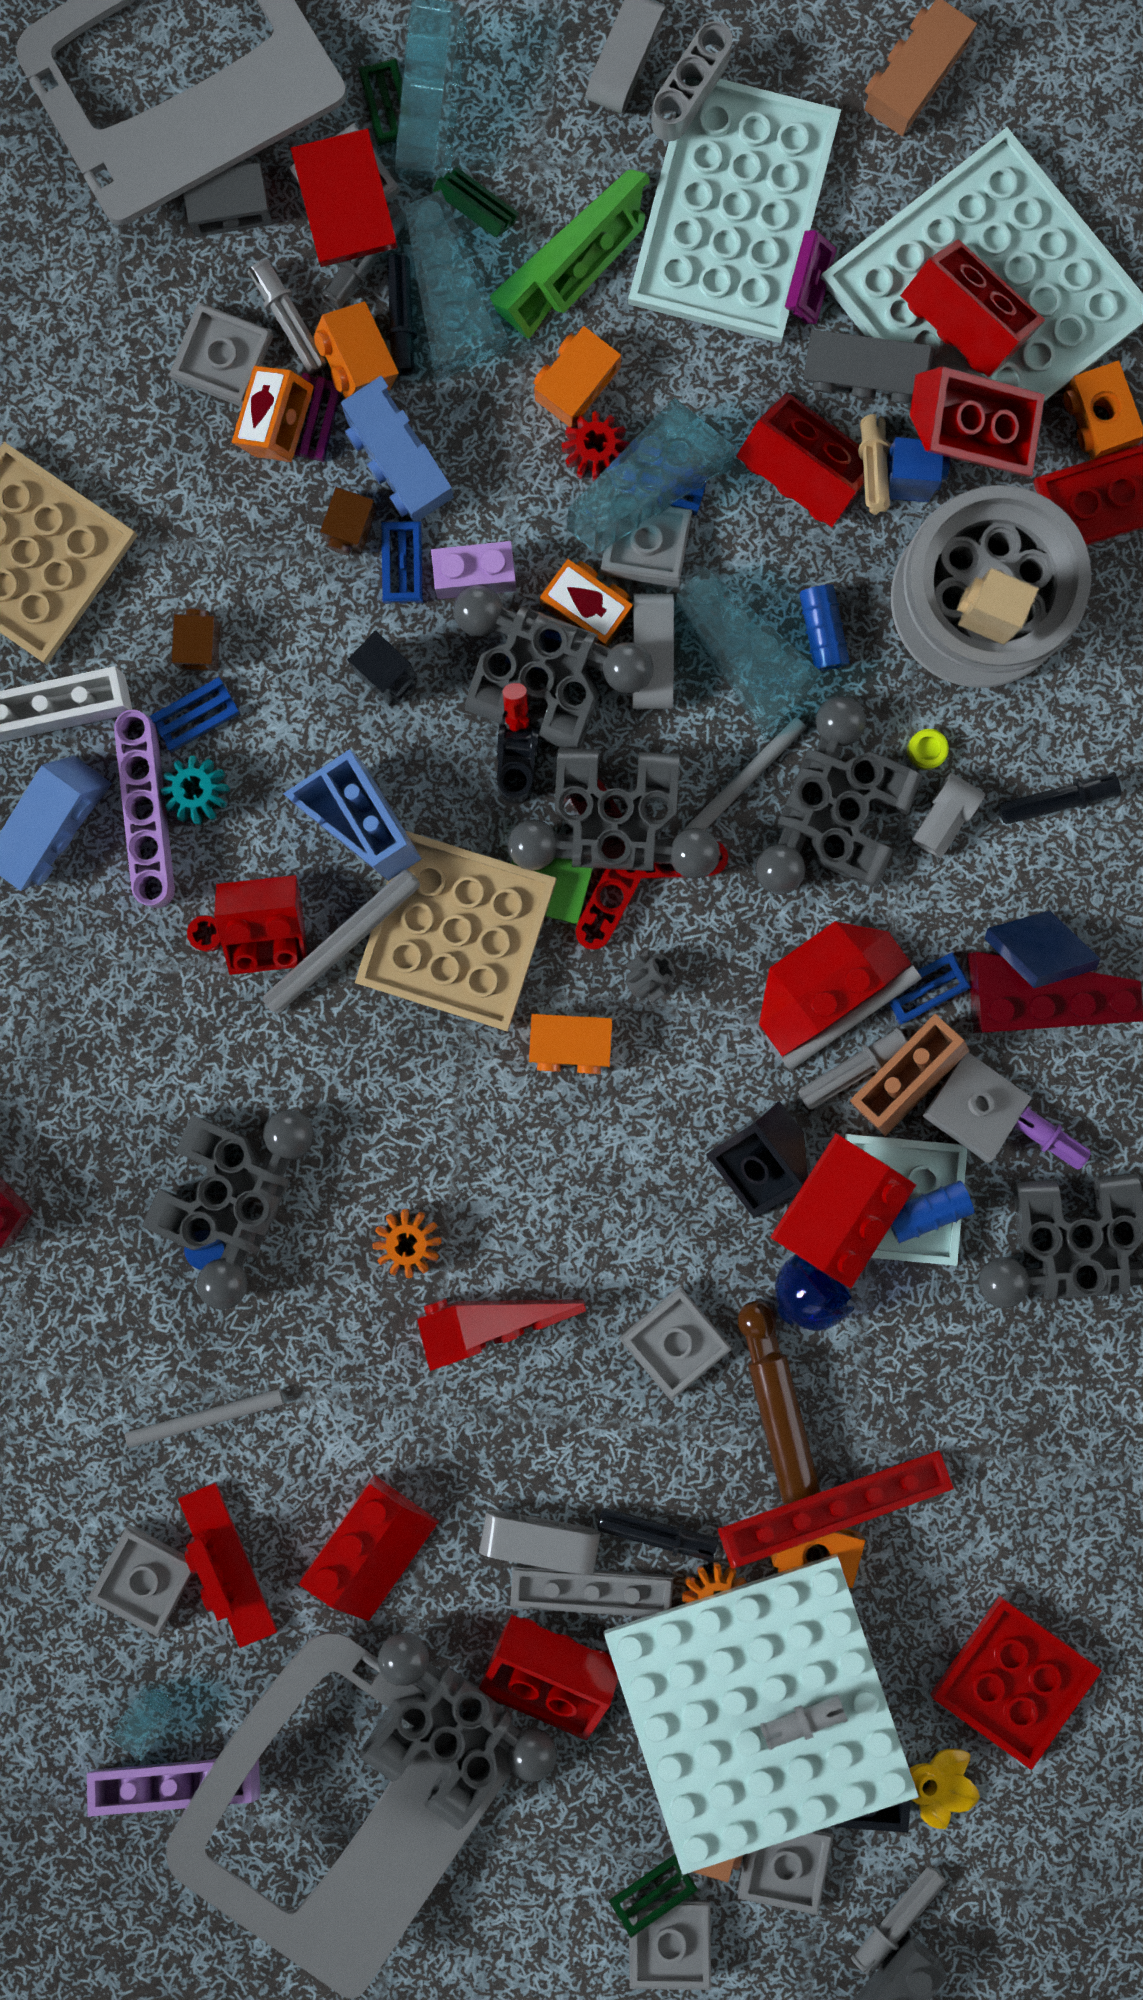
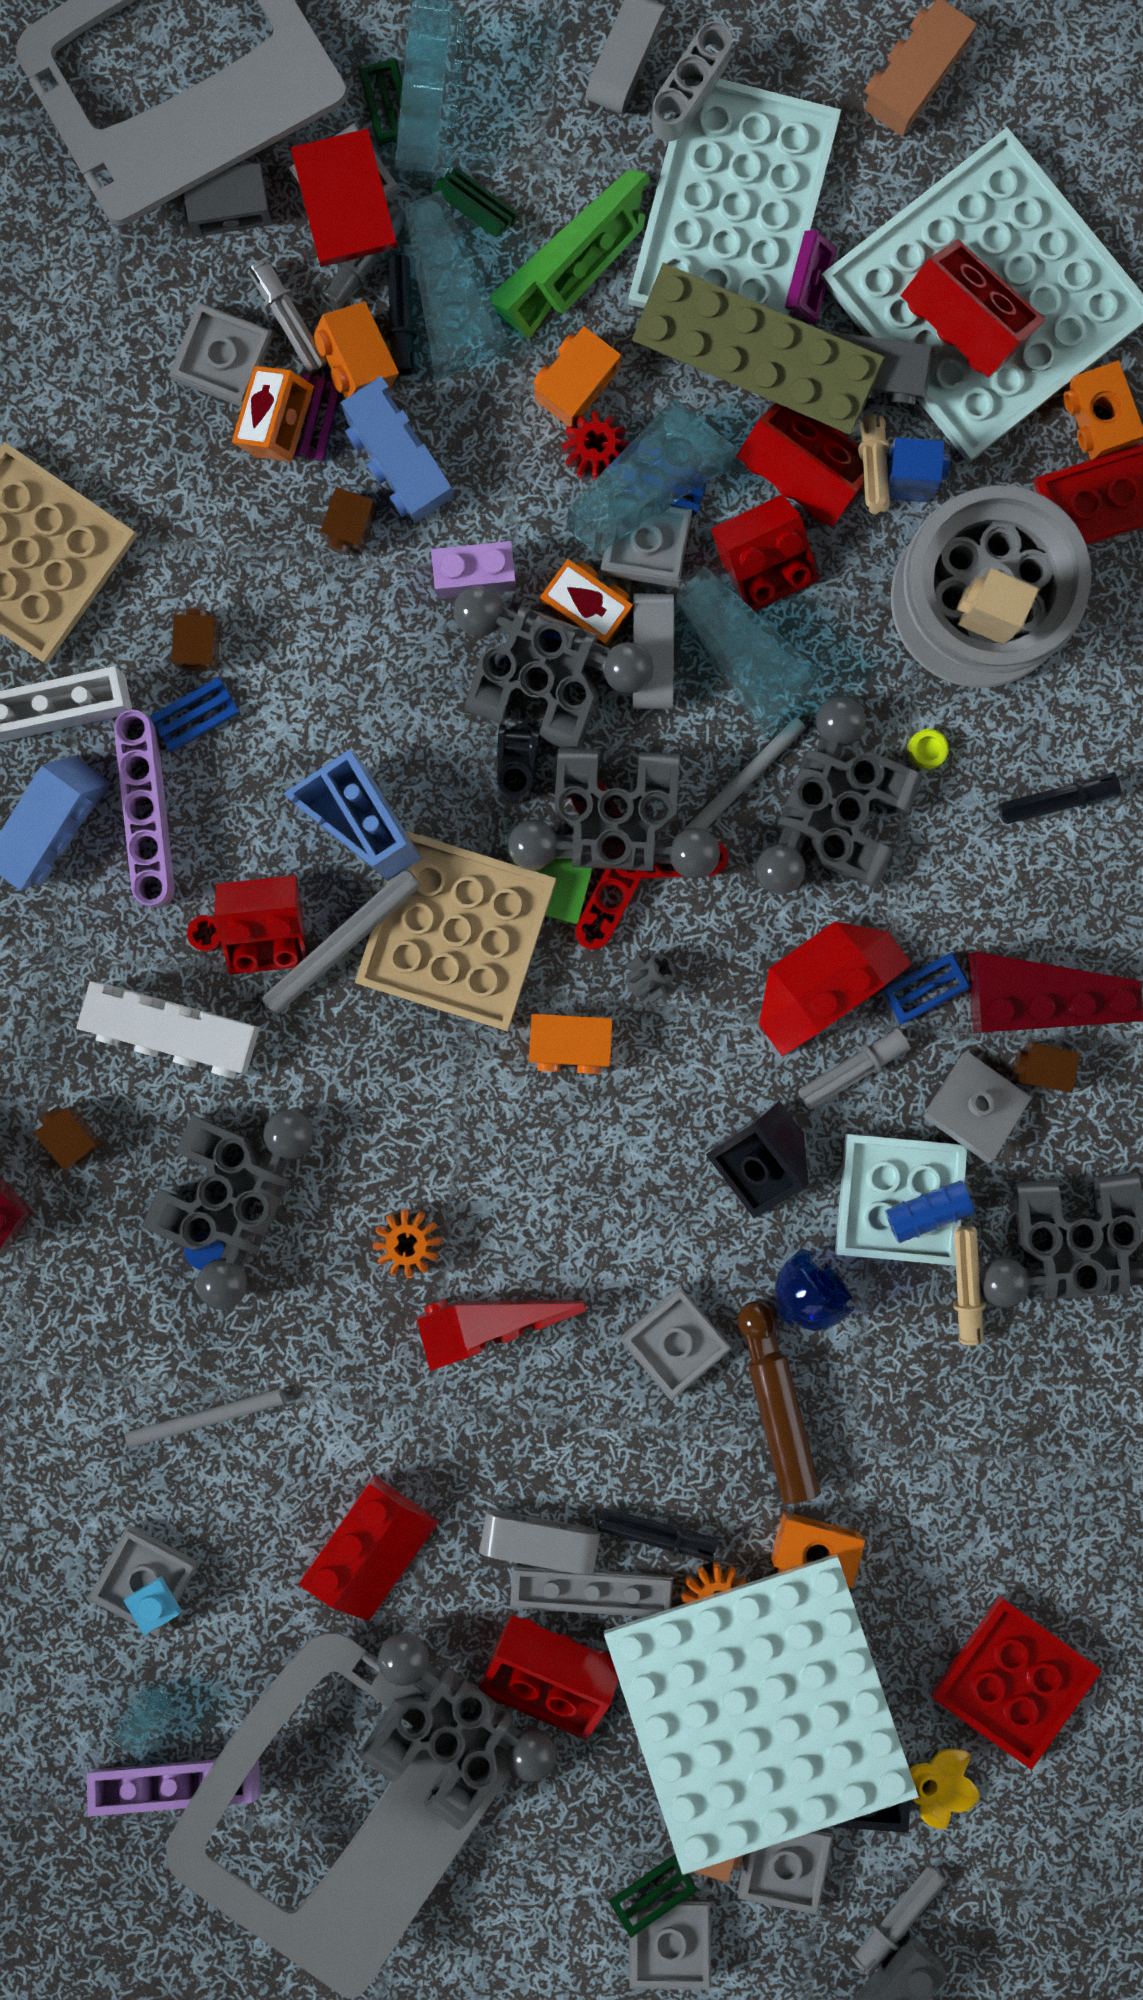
(67, 1136): none -> reddish brown brick
(152, 1605): none -> medium azure plate
(168, 1028): none -> white wedge
(182, 798): teal gear -> none
(224, 1567): red bracket -> none
(383, 669): black brick -> none
(402, 597): blue tile -> none
(516, 705): red piece -> none
(758, 348): none -> olive plate
(766, 552): none -> red slope
(803, 1722): light grey pin -> none
(824, 627): blue axle -> none
(834, 1509): red plate -> none
(843, 1211): red slope -> none
(852, 1018): light grey bar -> none
(910, 1074): nougat brick -> none
(952, 807): light grey piece -> none
(968, 1287): none -> tan axle
(977, 419): red slope -> none
(1042, 949): dark blue tile -> none
(1046, 1067): none -> reddish brown brick
(1053, 1139): medium lavender axle -> none

